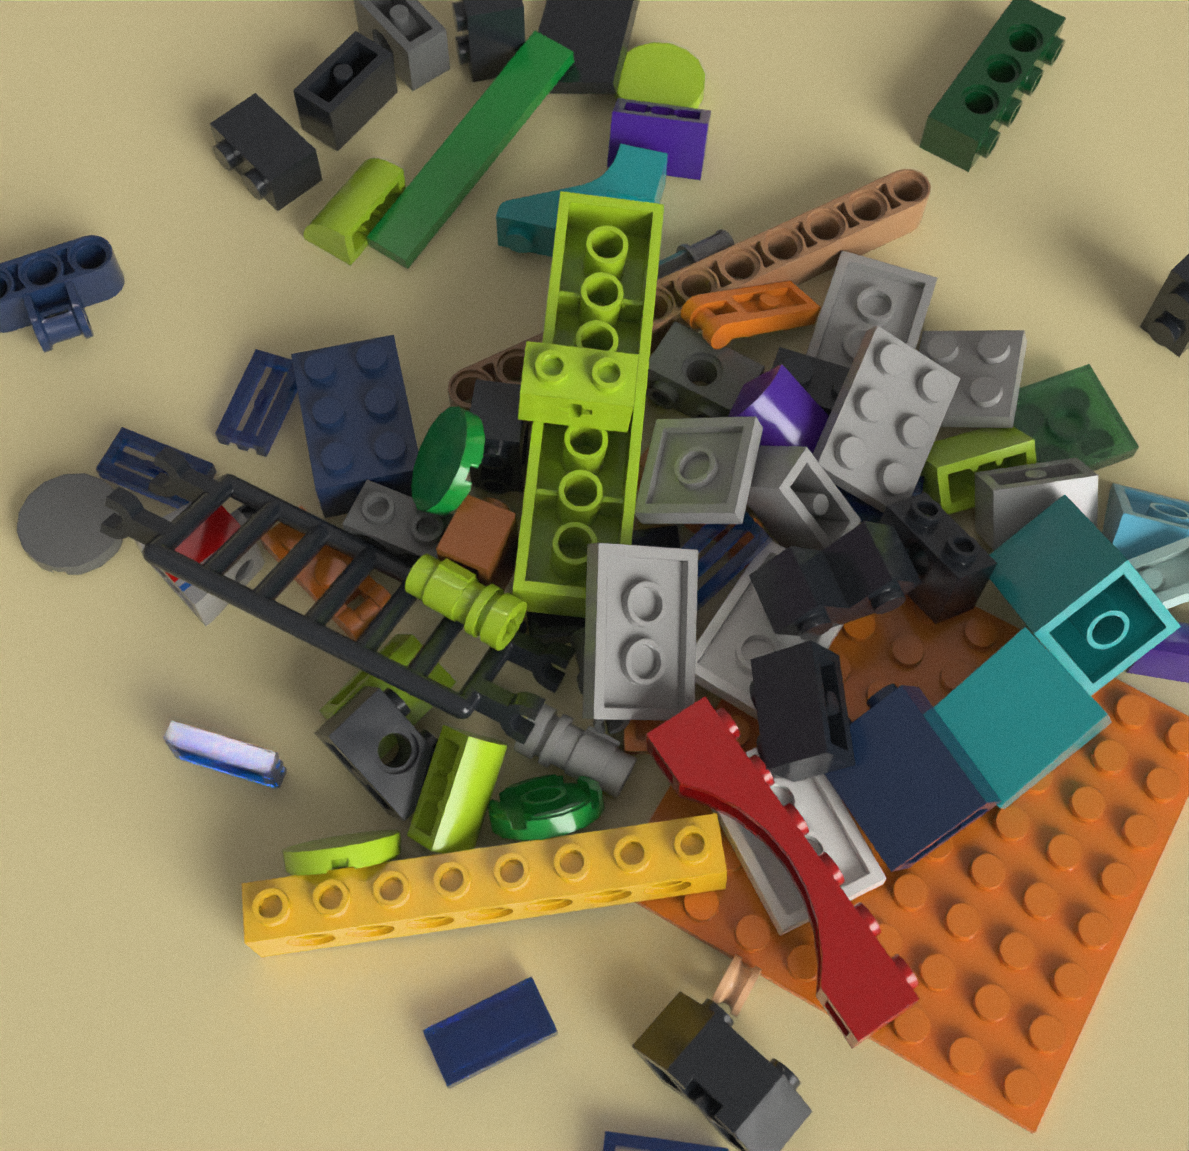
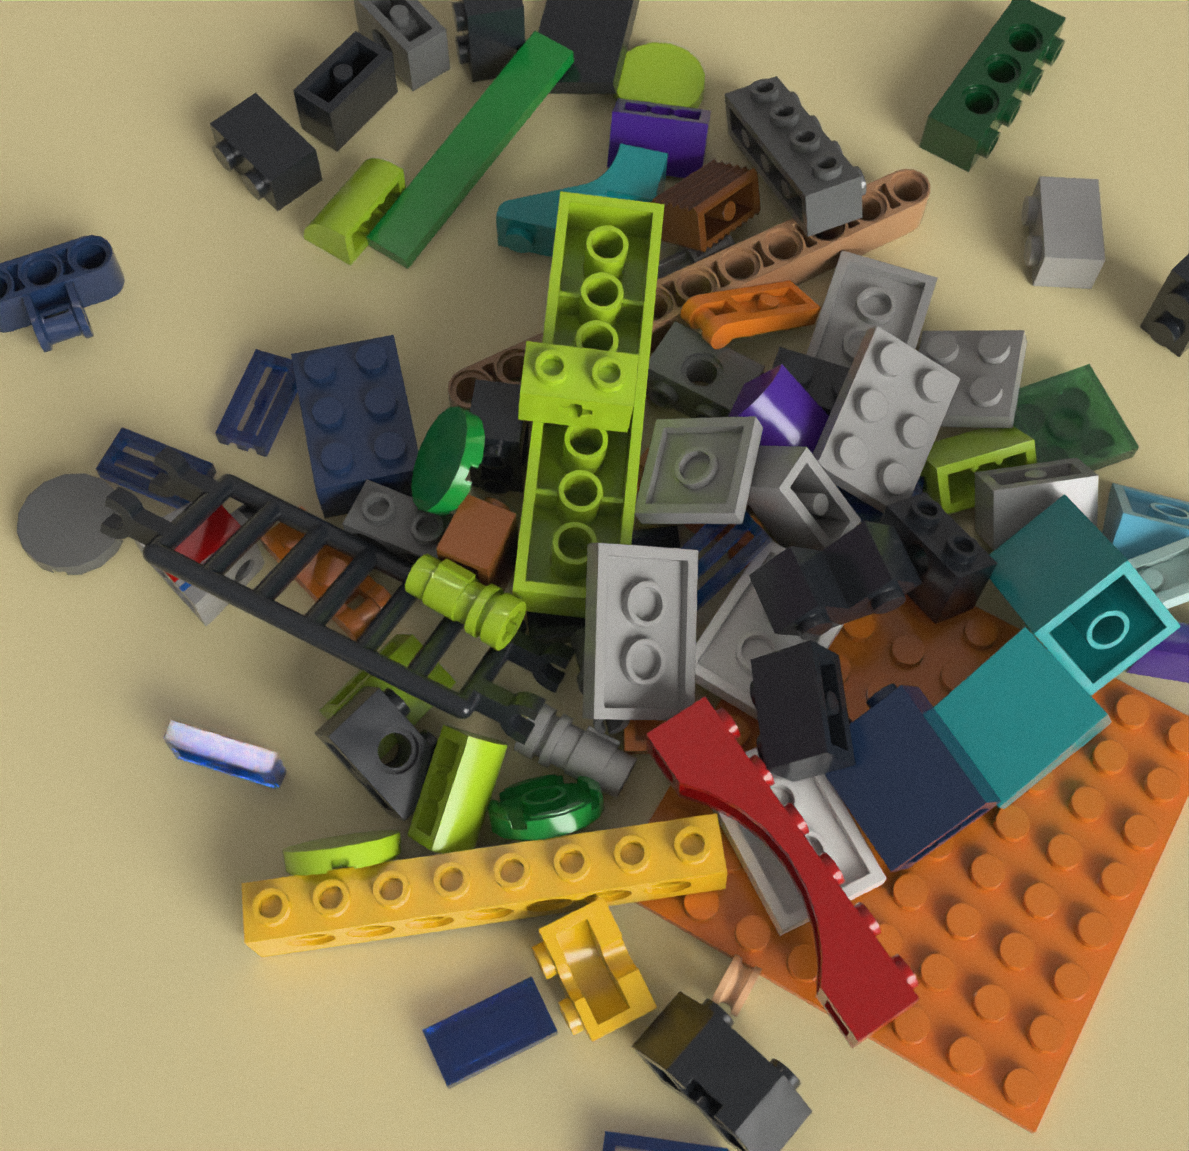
(593, 971): none -> yellow cylinder
(709, 205): none -> reddish brown brick
(795, 156): none -> dark grey brick
(1064, 232): none -> light grey brick

